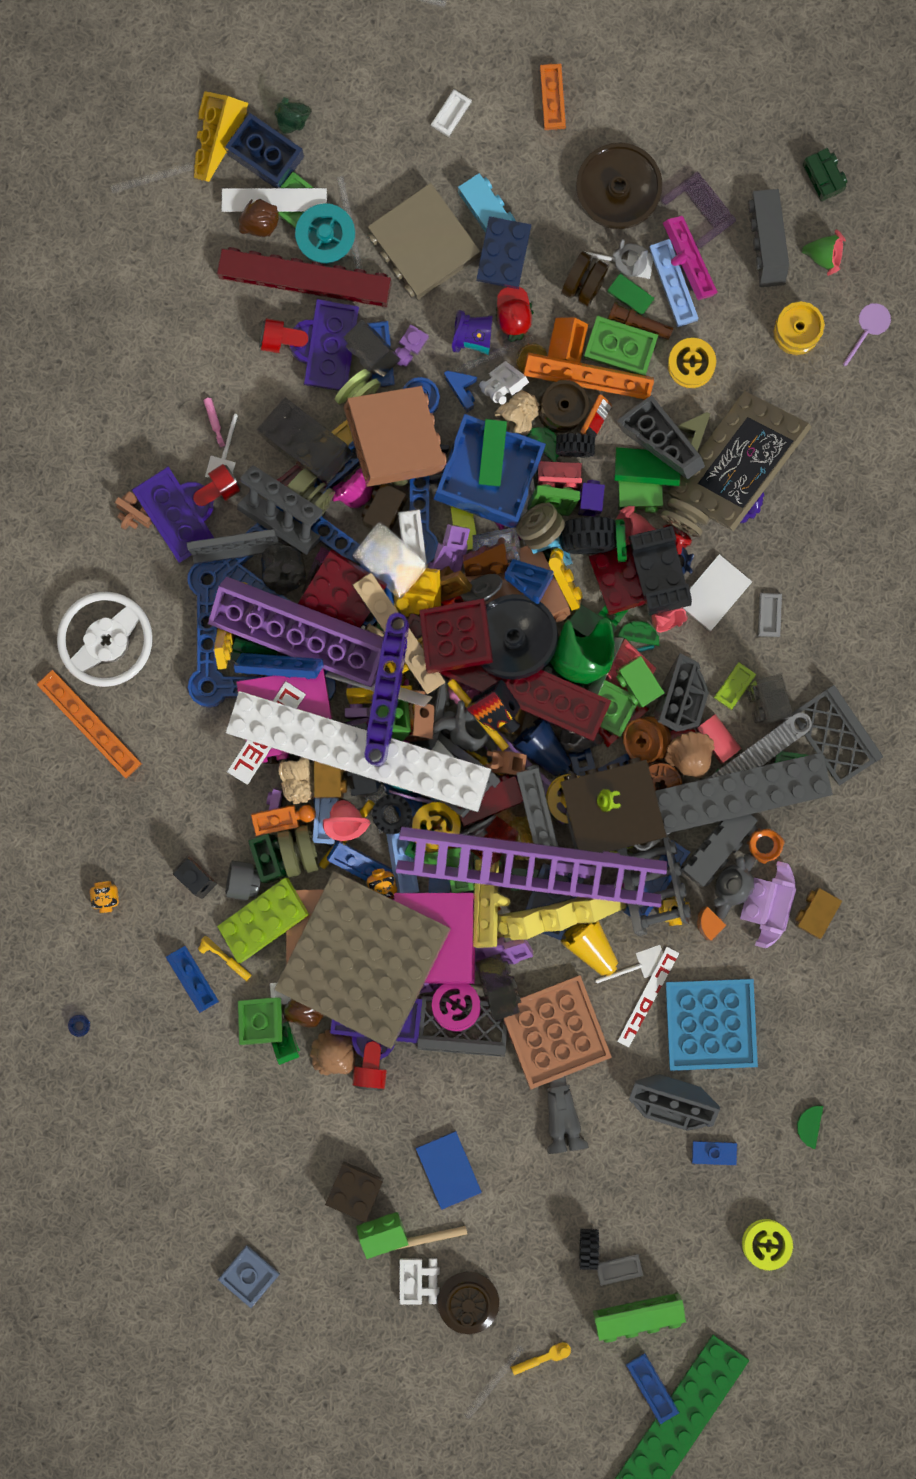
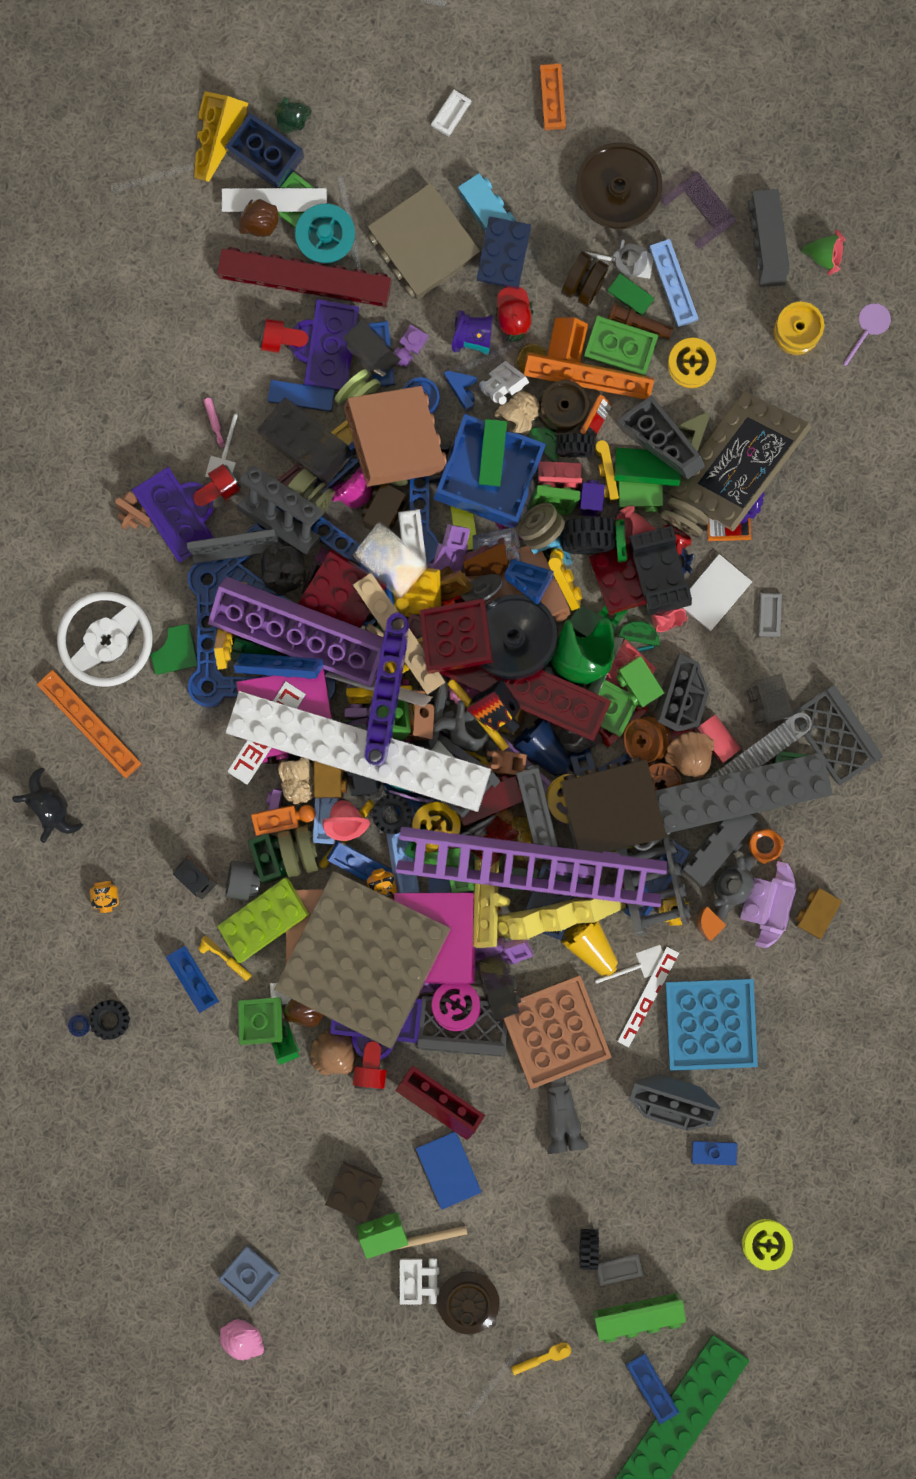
(48, 805): none -> black piece
(96, 1015): none -> black tyre
(177, 652): none -> green tile
(241, 1340): none -> bright pink hair
(301, 395): none -> blue tile
(440, 1102): none -> dark red brick
(605, 800): lime plate -> none
(606, 471): none -> yellow plate
(689, 258): dark pink plate -> none
(718, 532): none -> slope
(734, 686): lime plate -> none
(809, 1124): green tile -> none
(825, 174): dark green brick -> none

